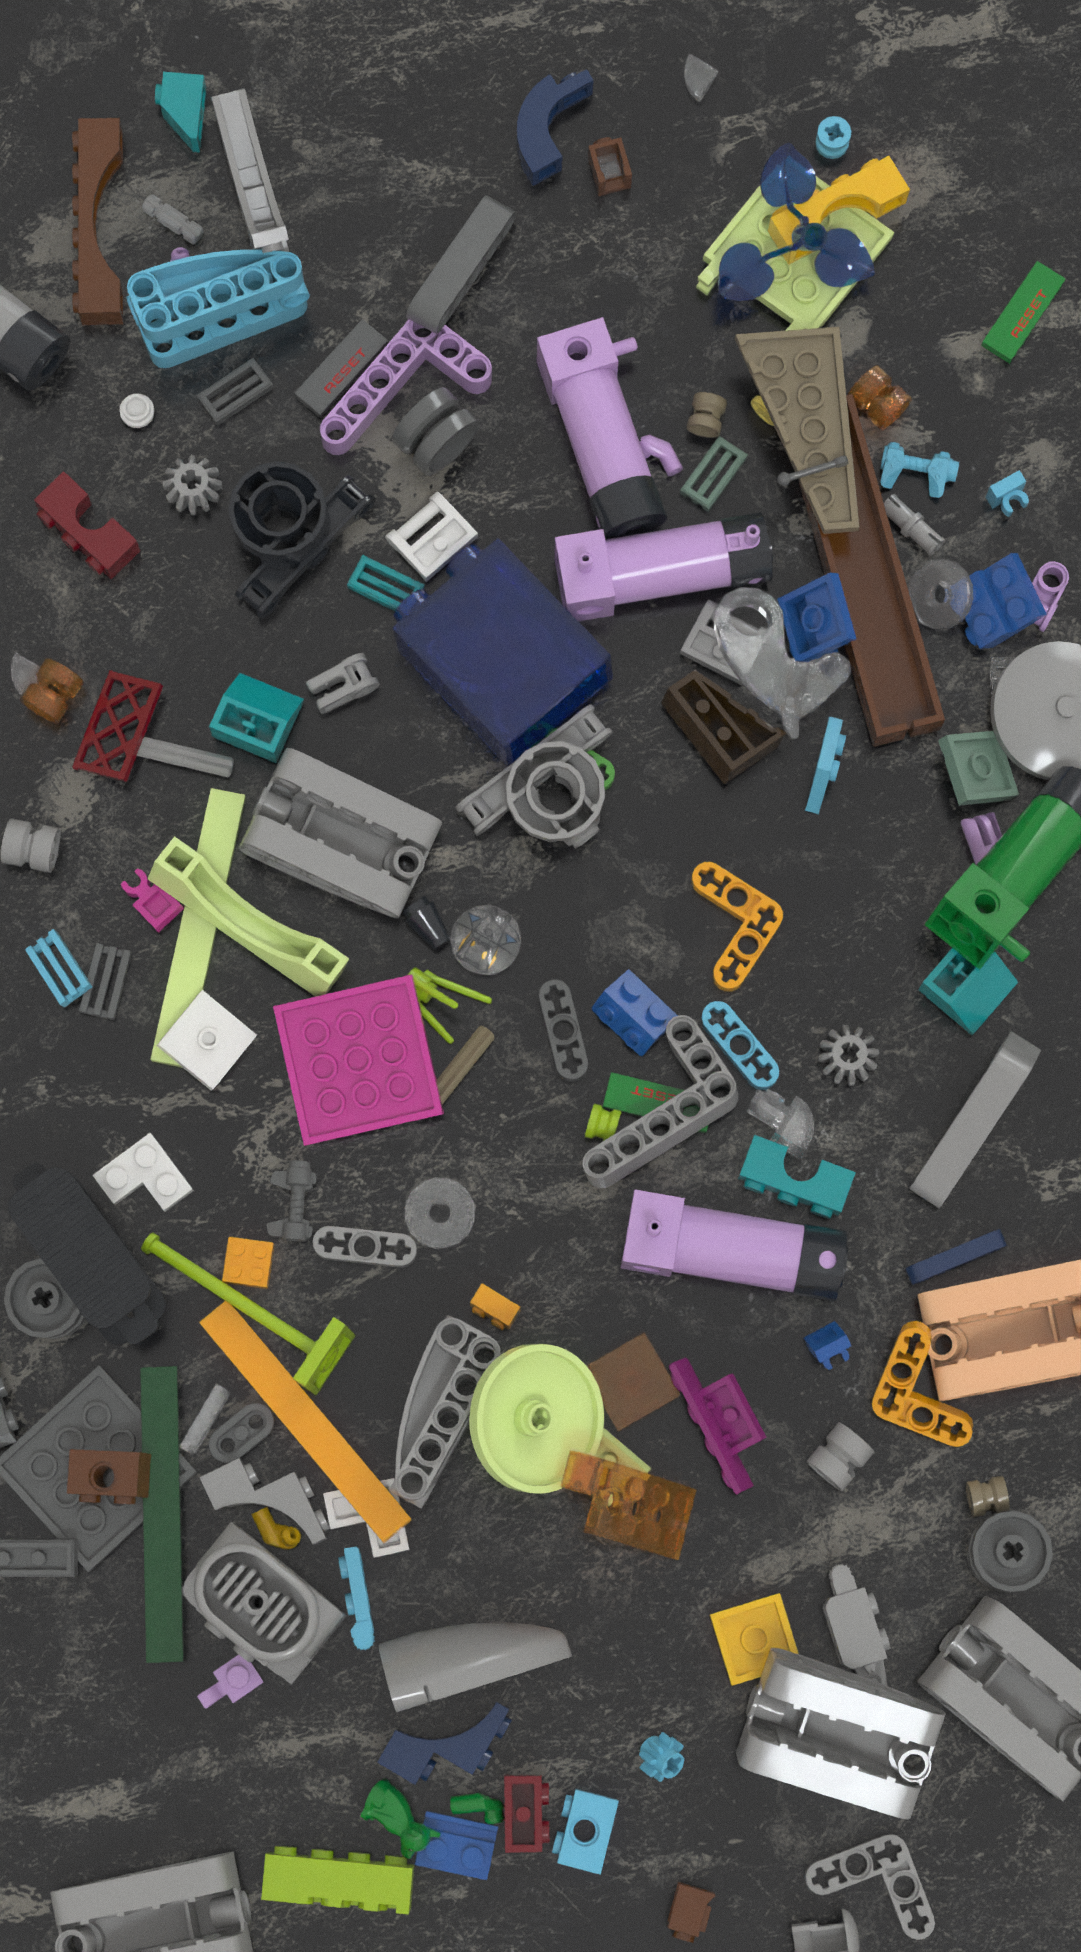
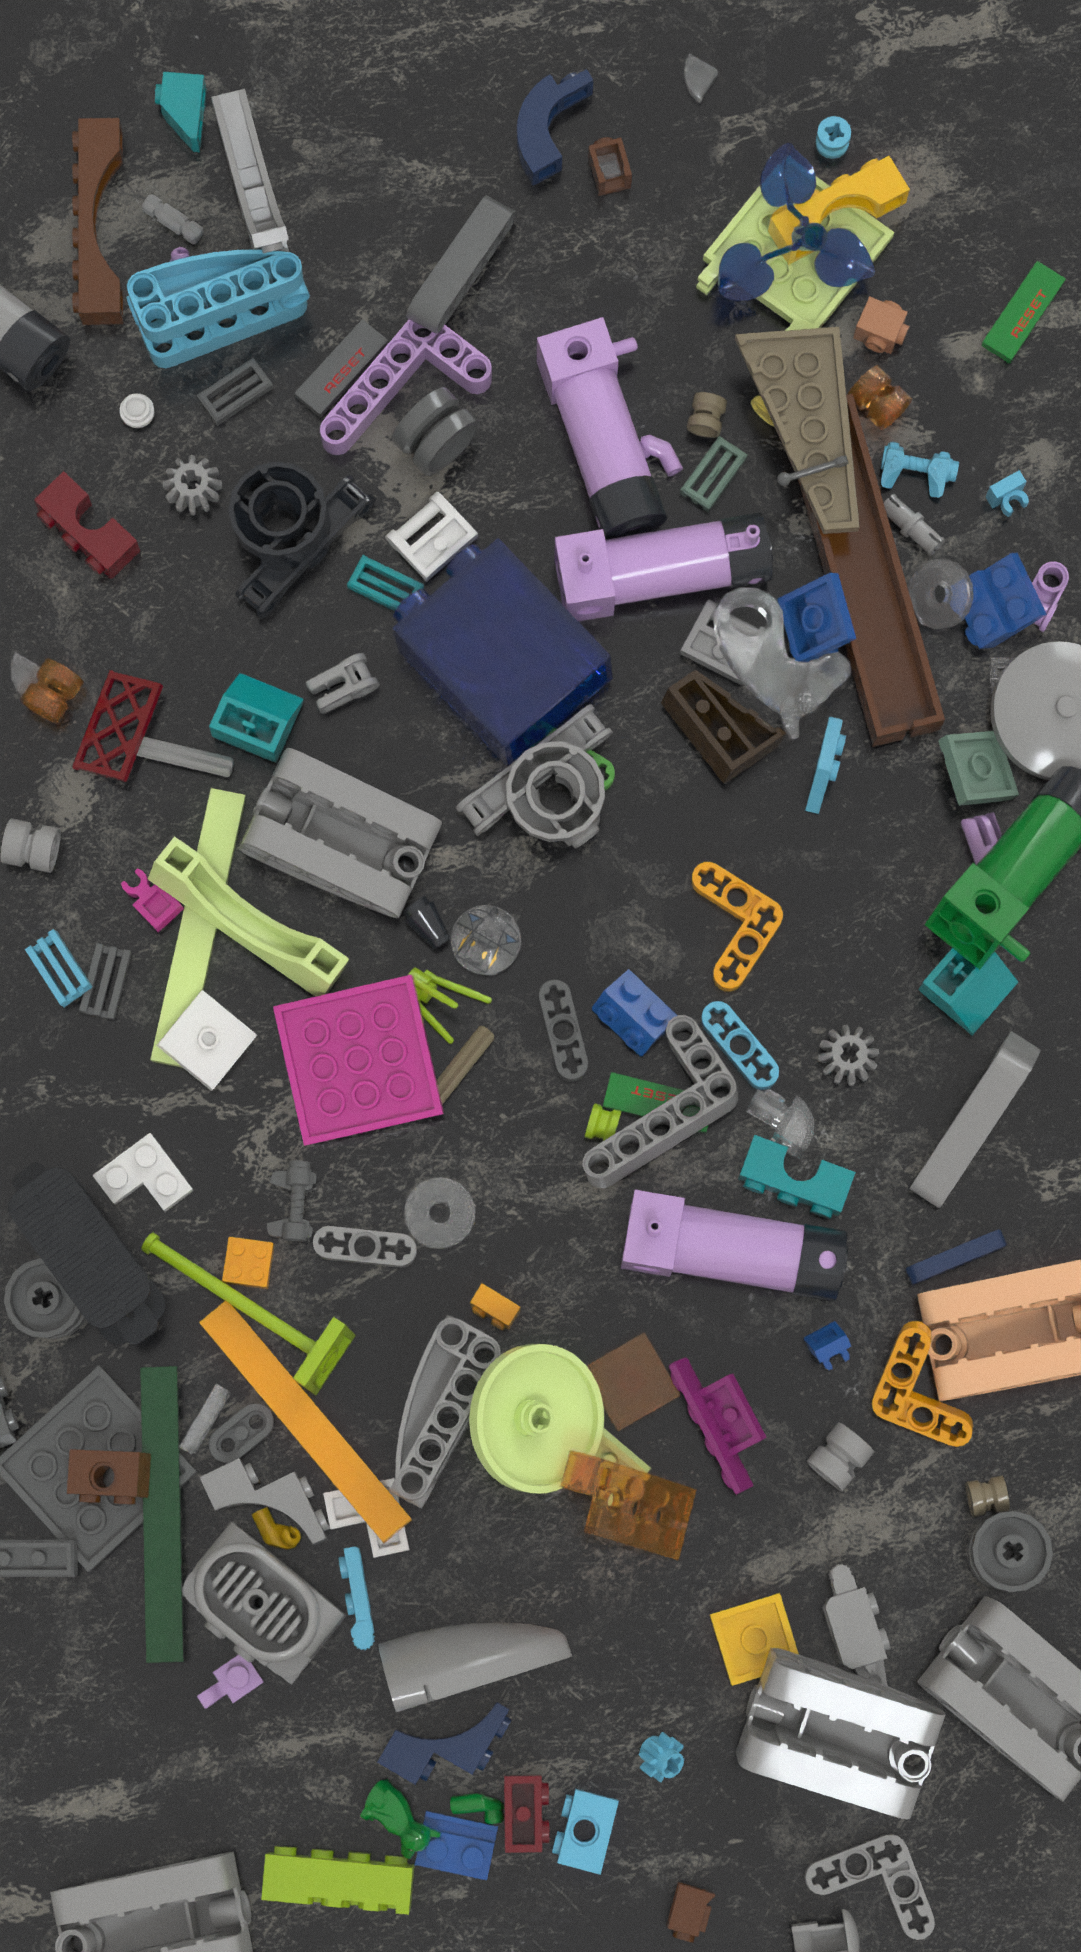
(881, 325): none -> nougat brick

